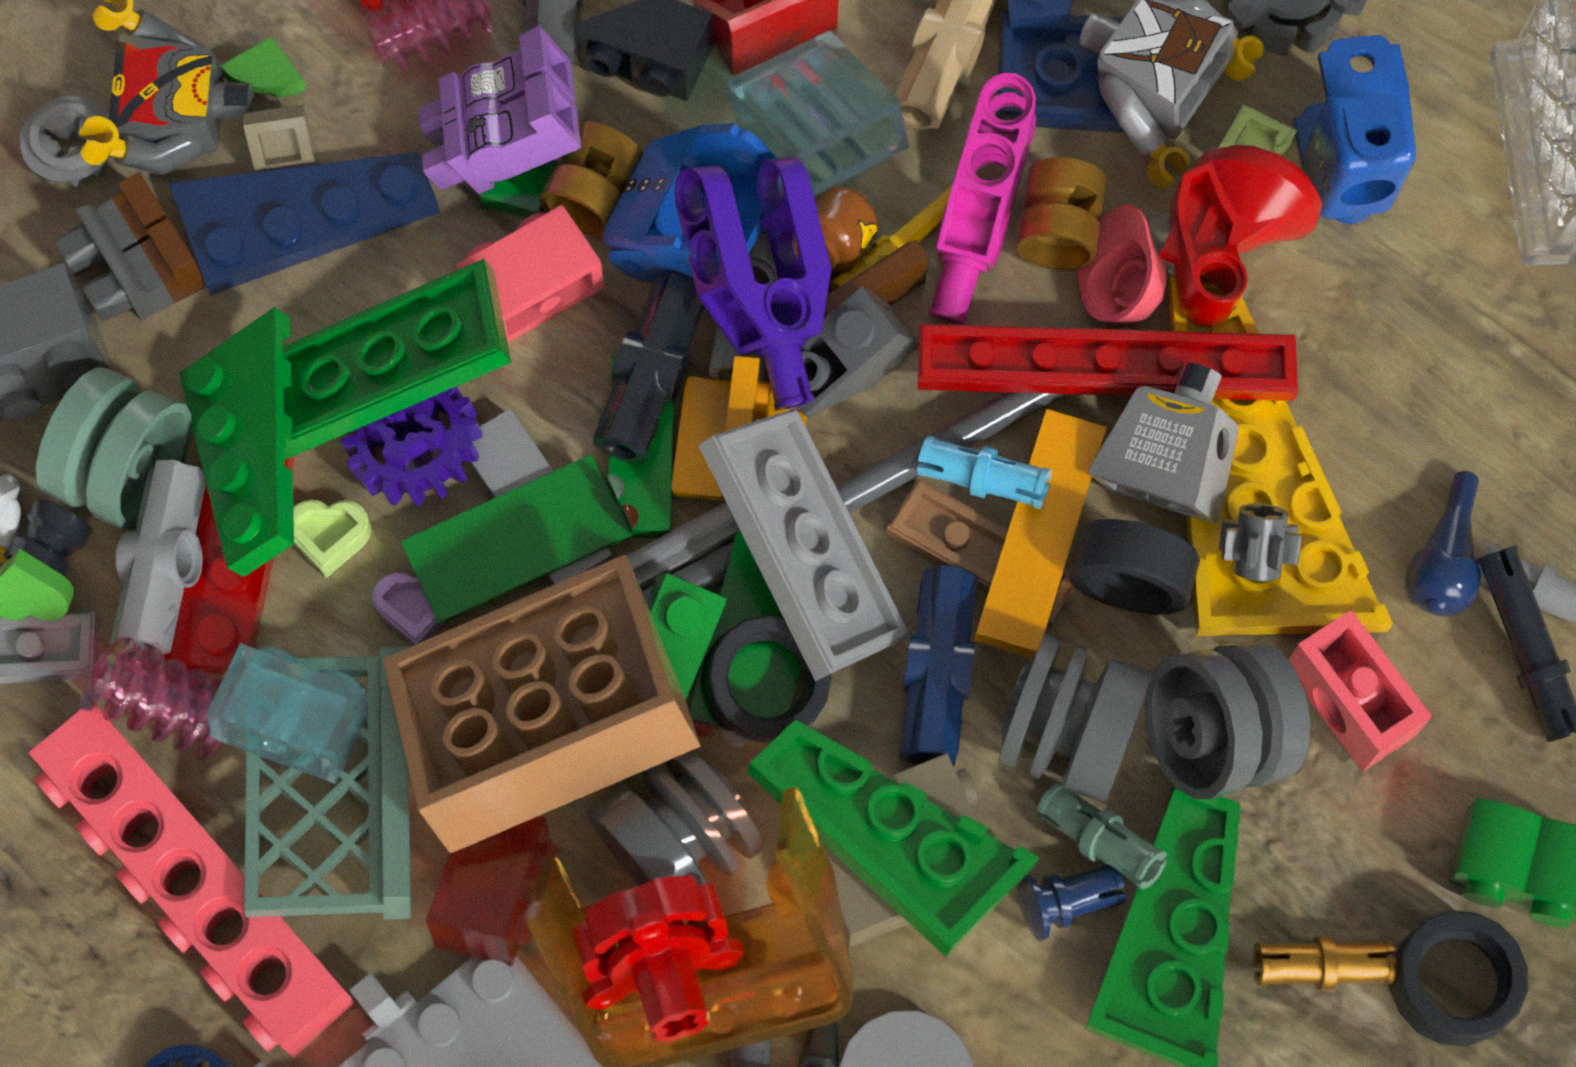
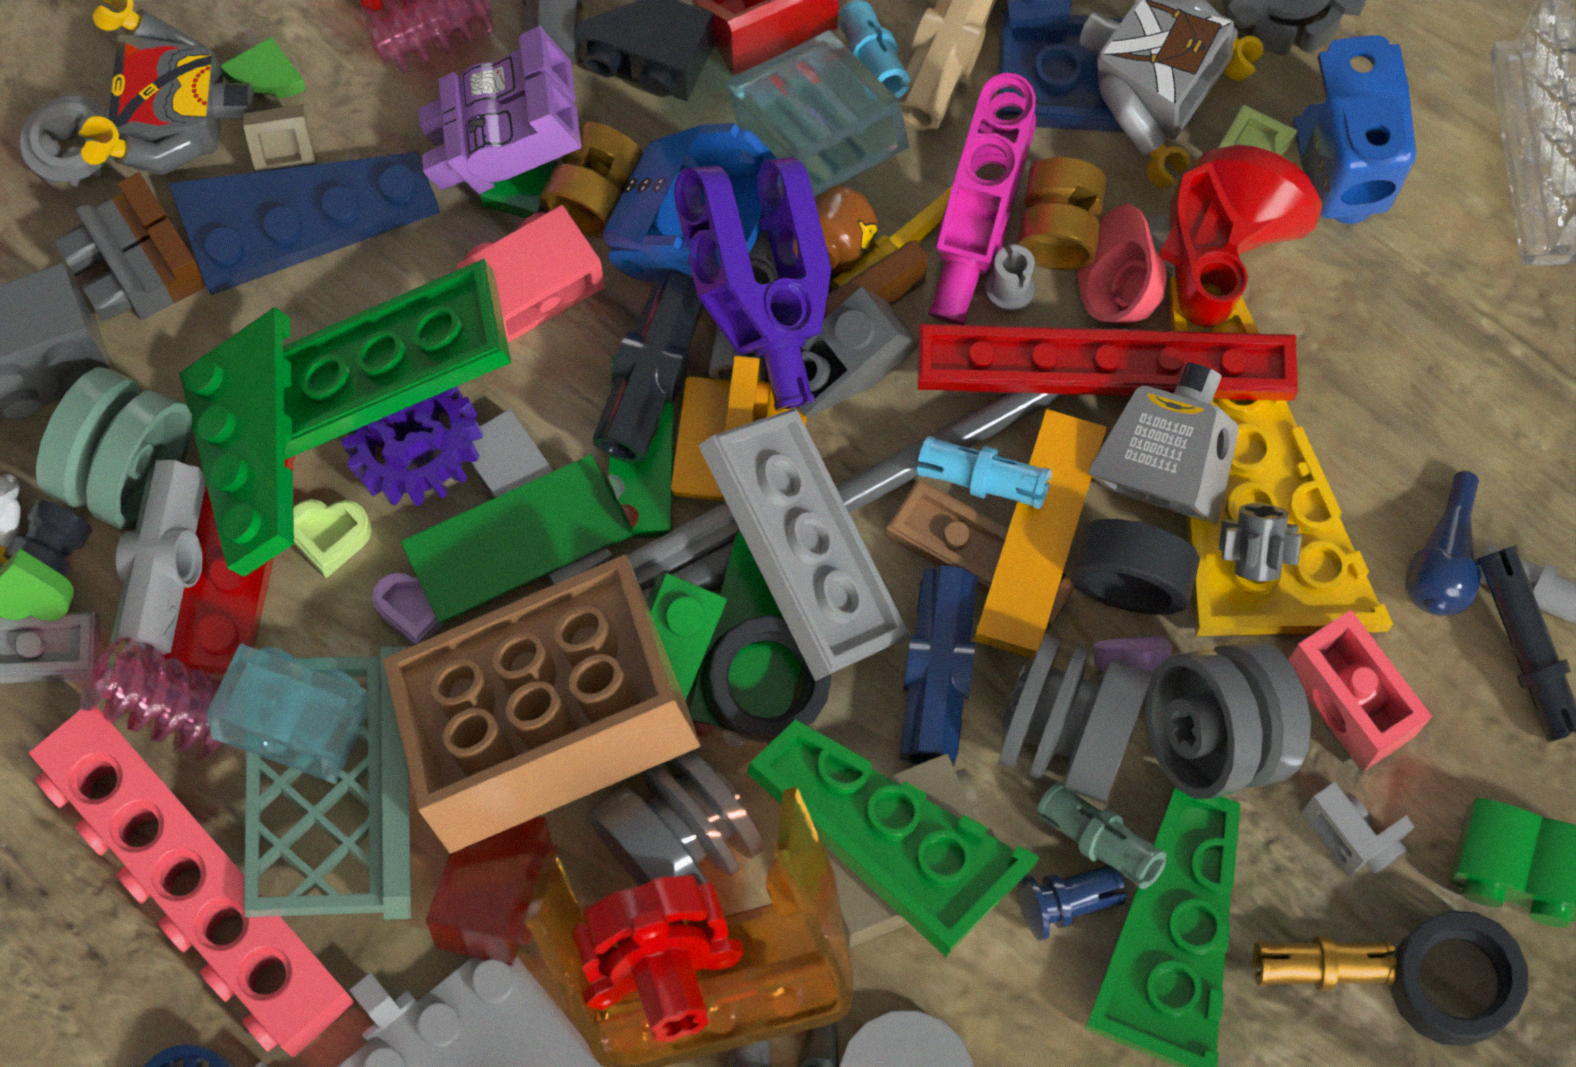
(873, 45): none -> medium azure pin
(1011, 282): none -> light grey pin
(1137, 651): none -> lavender tile
(1346, 831): none -> light grey bracket

